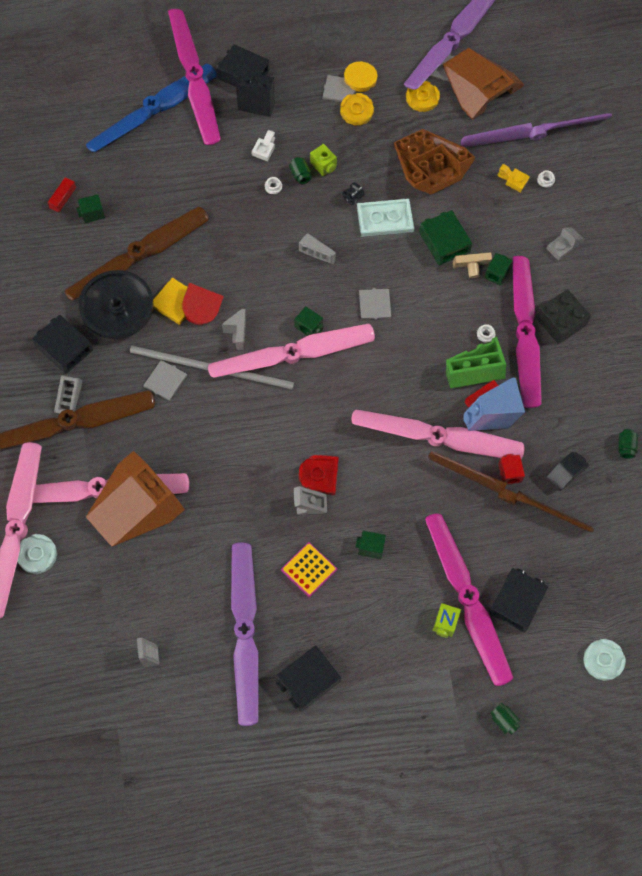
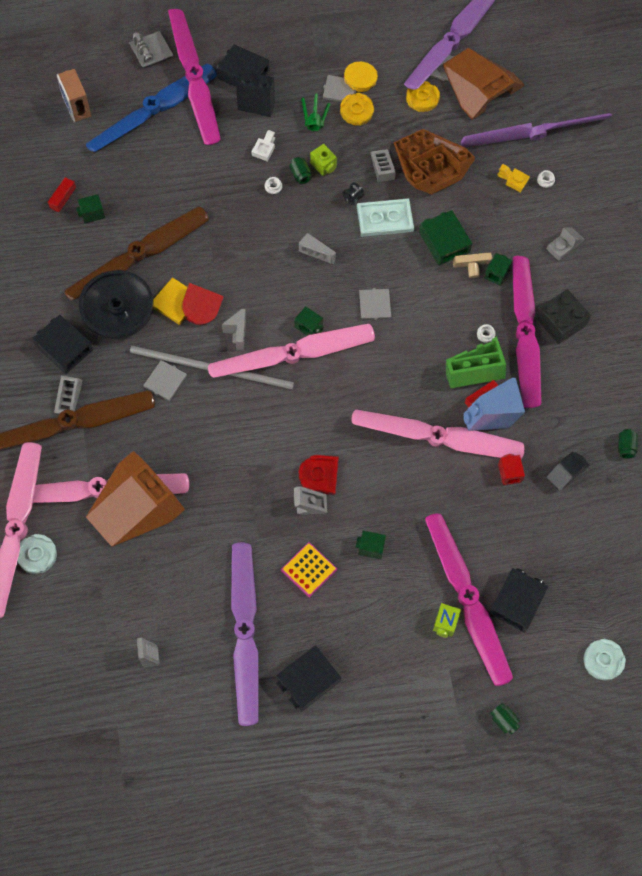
(74, 95): none -> nougat piece
(150, 48): none -> light grey hinge
(314, 121): none -> green plant
(383, 175): none -> light grey slope
(499, 487): reddish brown piece -> none

